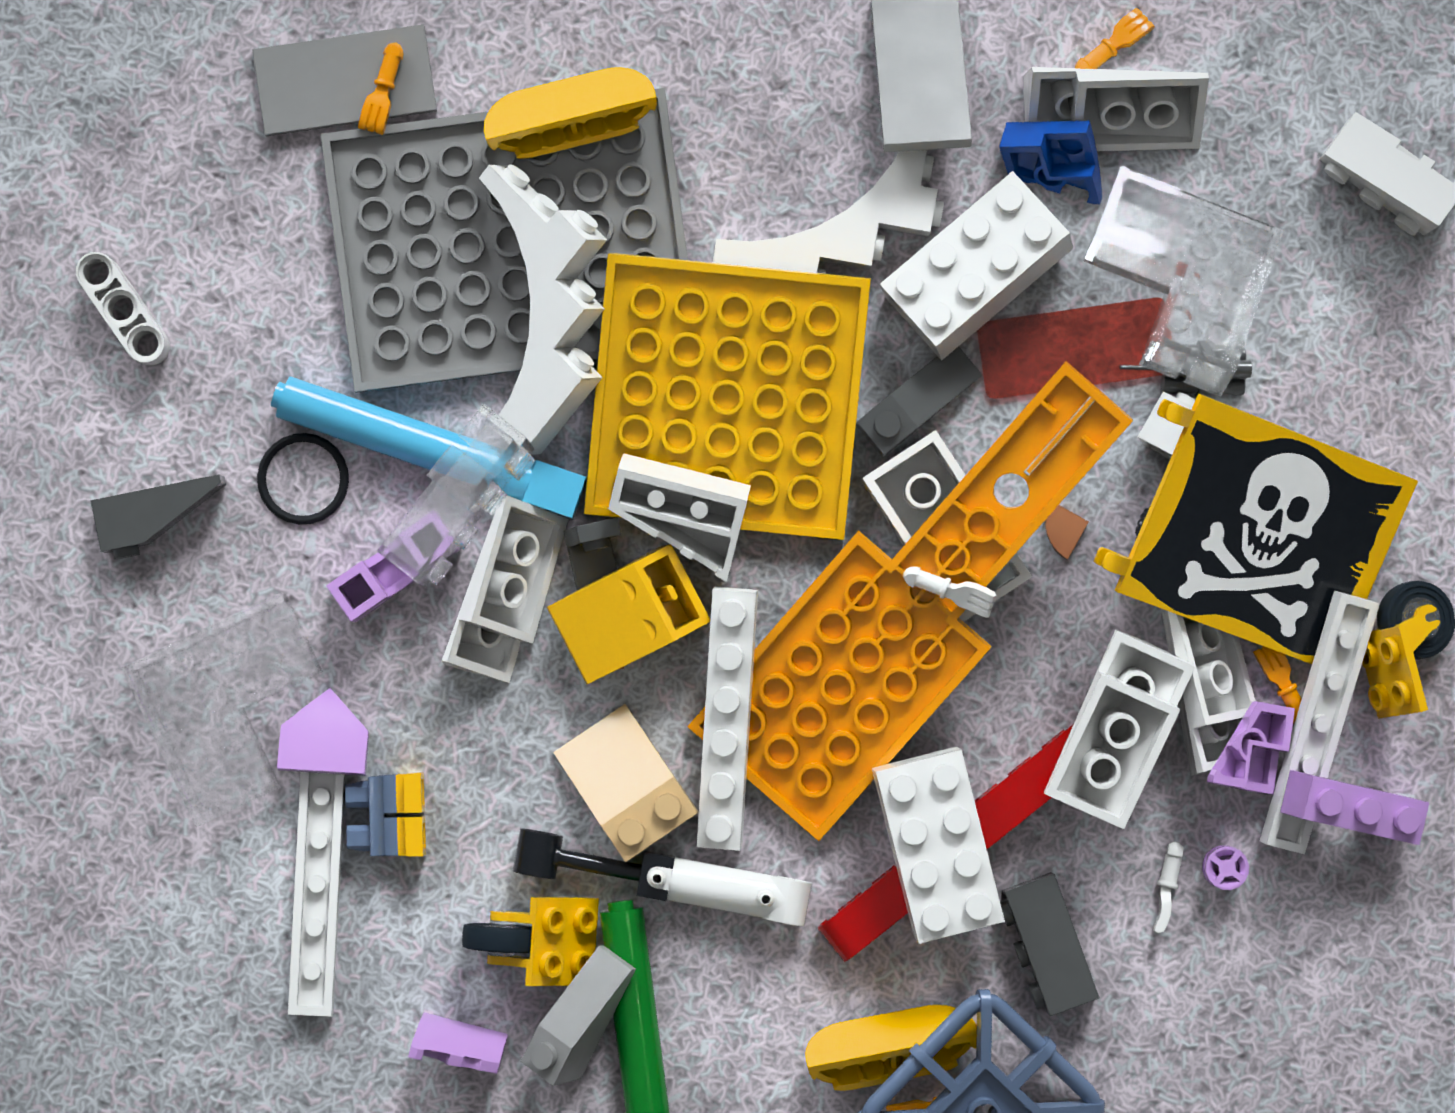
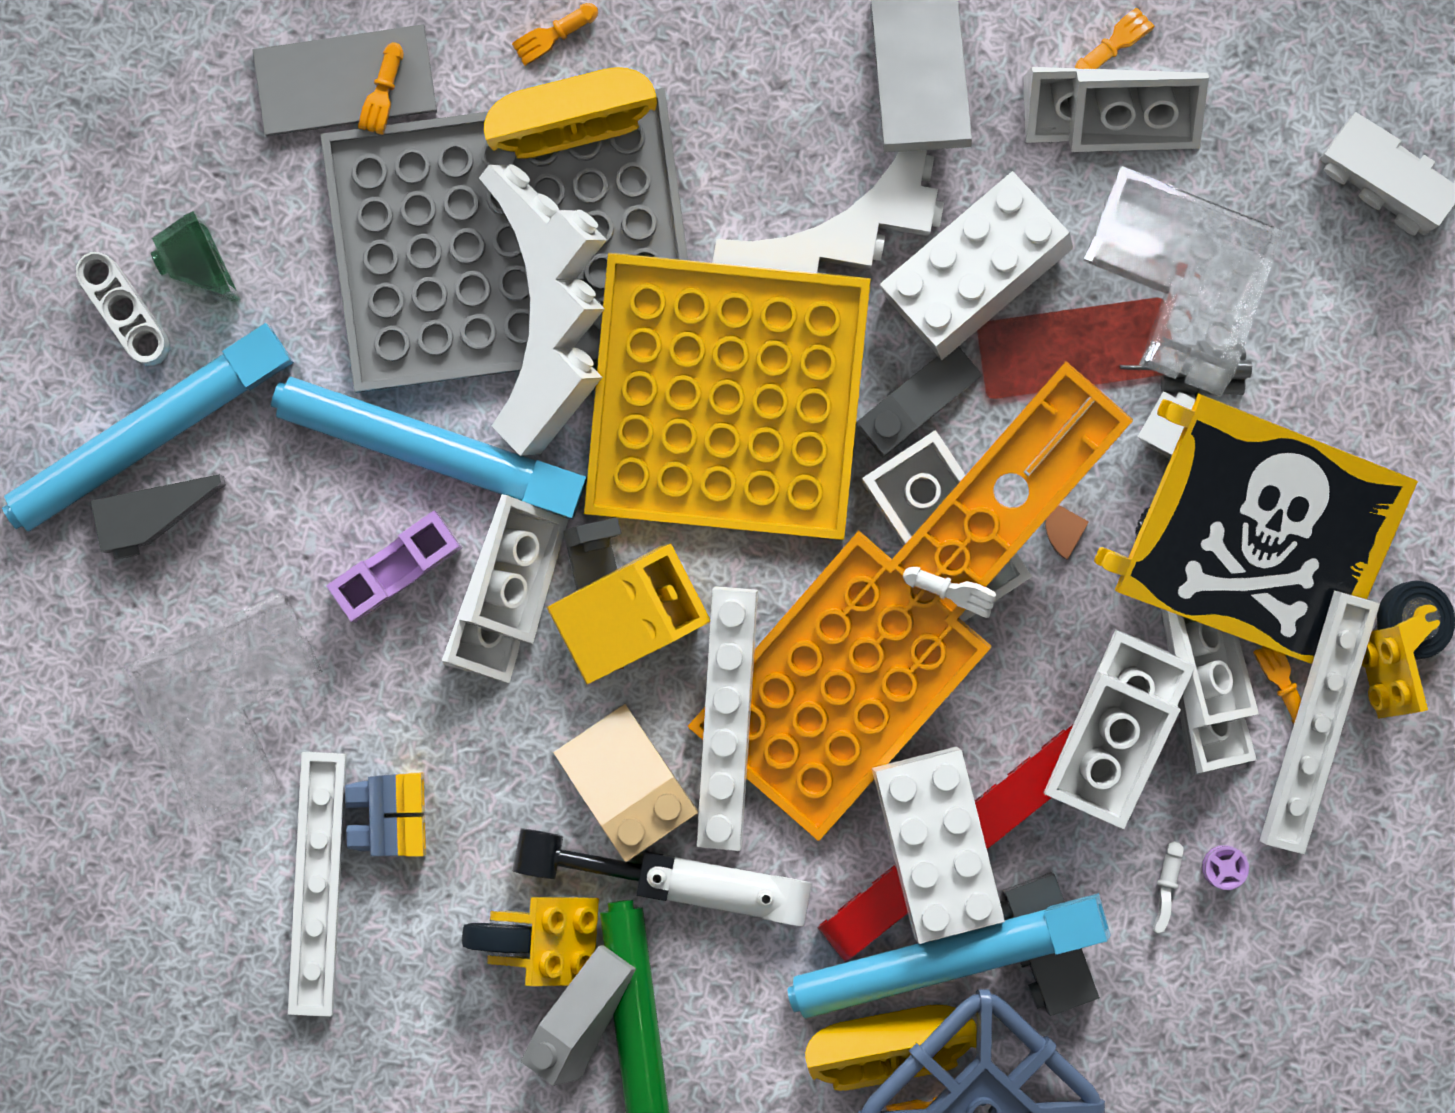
(148, 428): none -> medium azure brick
(192, 258): none -> clear green slope
(307, 519): black tyre -> none
(324, 739): lavender slope -> none
(458, 496): clear piece -> none
(458, 1043): lavender slope -> none
(541, 40): none -> light orange piece
(683, 508): white wedge -> none
(917, 966): none -> medium azure brick
(1053, 155): blue slope -> none
(1253, 750): lavender slope -> none
(1354, 807): lavender arch -> none

